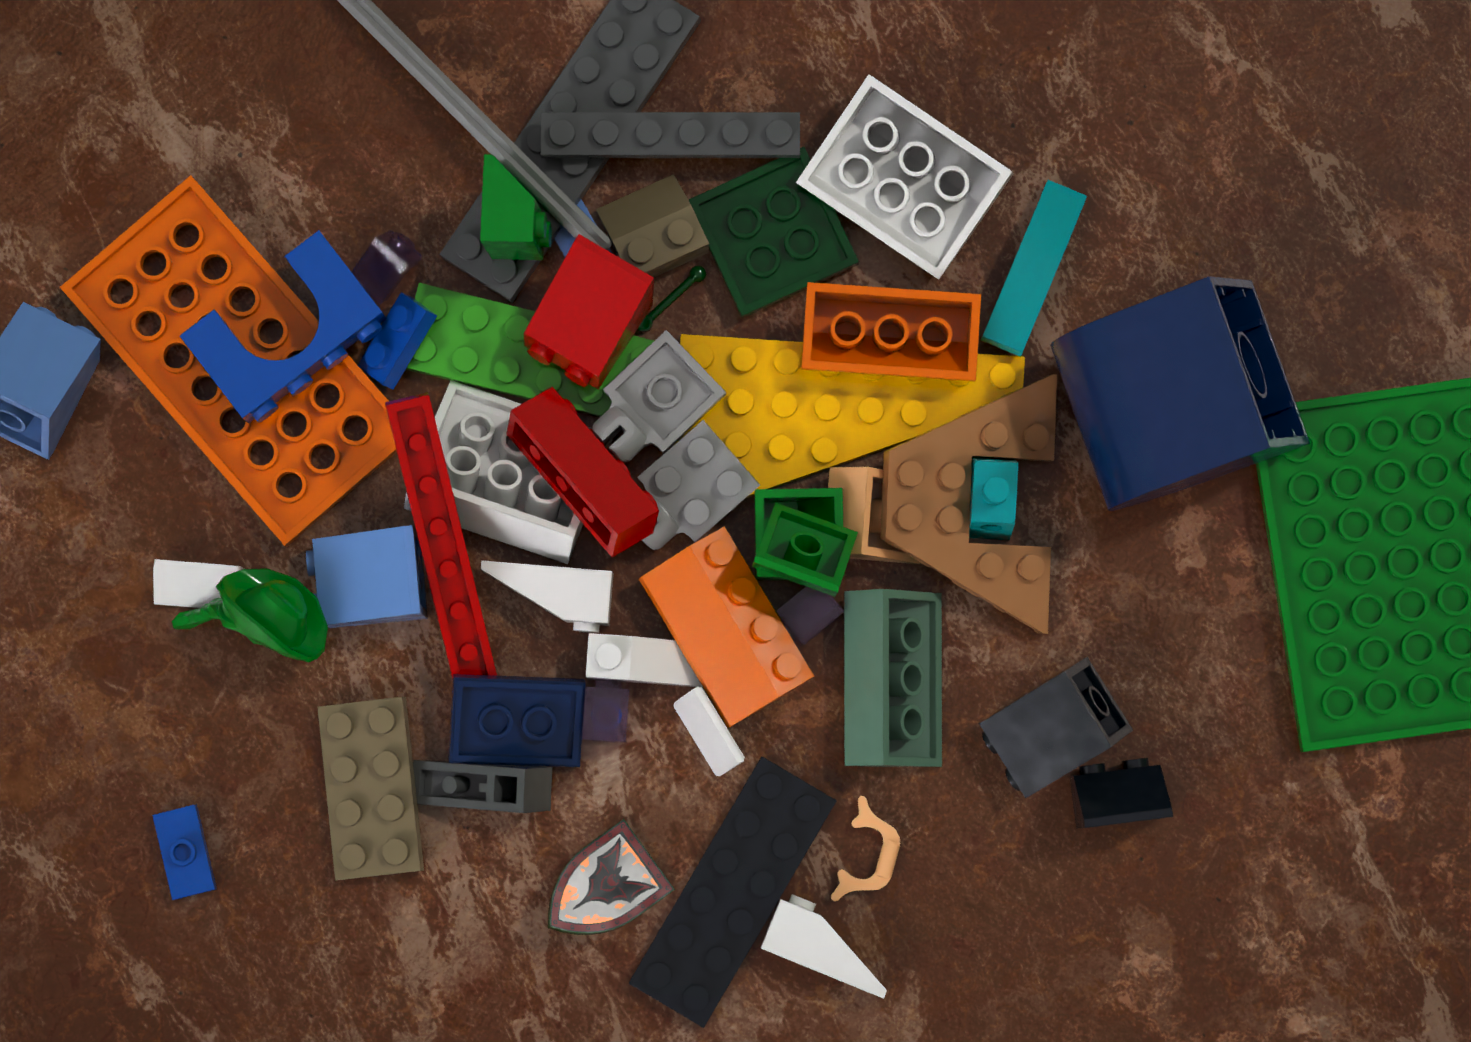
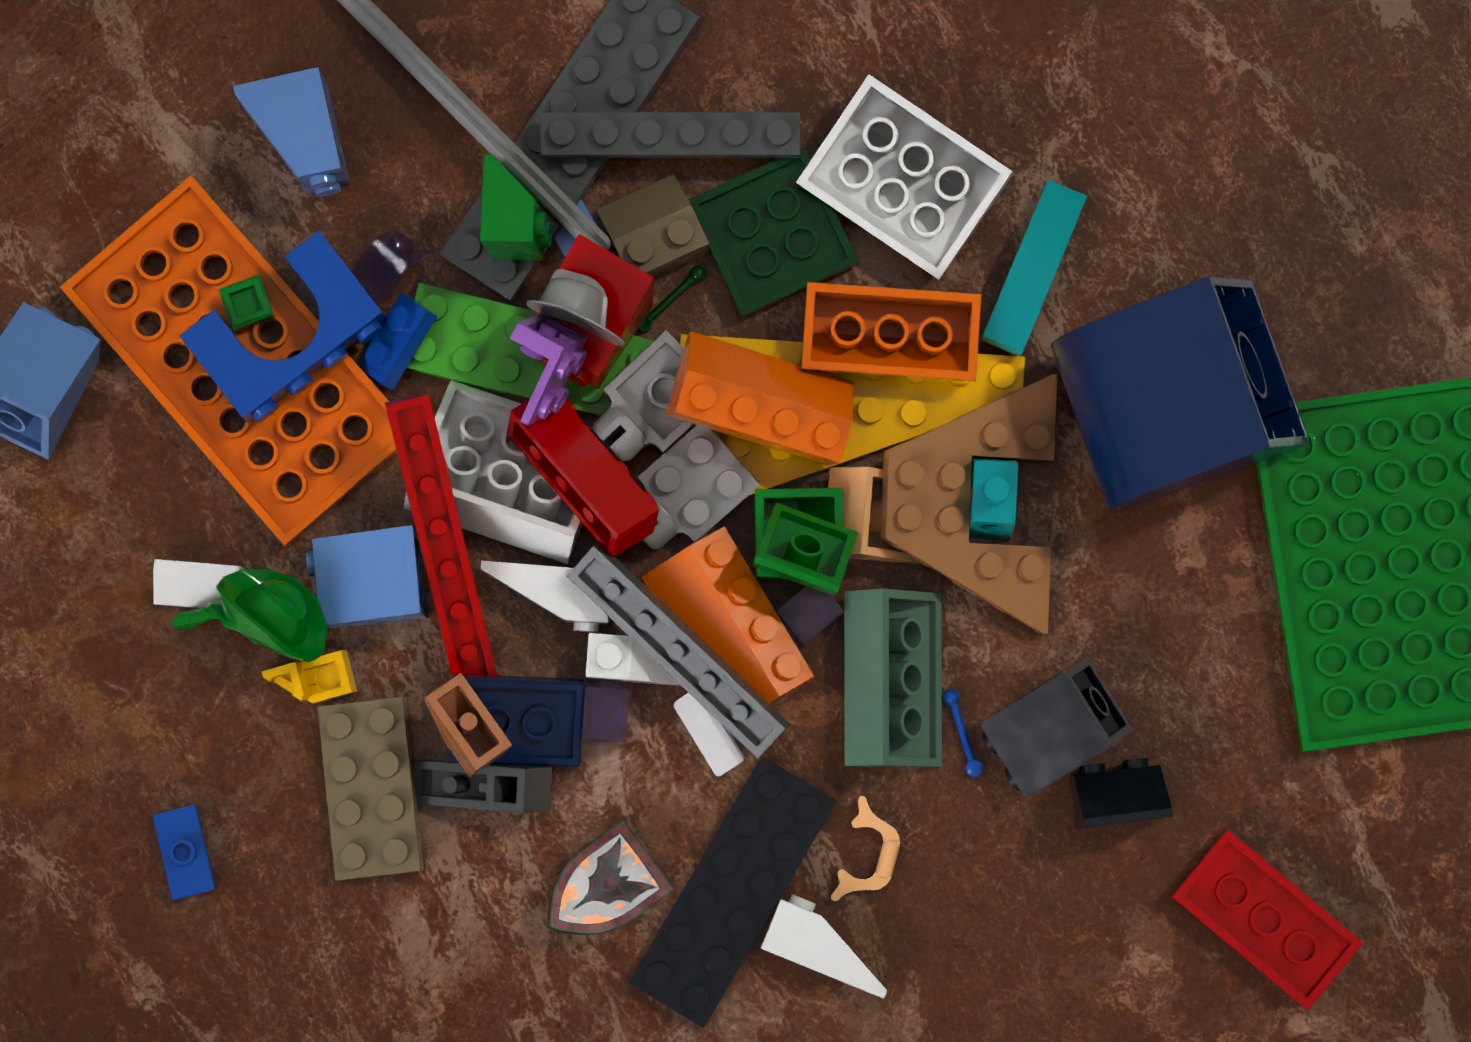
(246, 303): none -> green tile
(300, 125): none -> medium blue slope
(316, 680): none -> yellow slope
(466, 725): none -> nougat slope
(563, 346): none -> medium lavender bracket
(577, 301): none -> light grey piece
(678, 650): none -> plate
(762, 399): none -> orange slope
(973, 767): none -> blue hinge
(1266, 919): none -> red plate

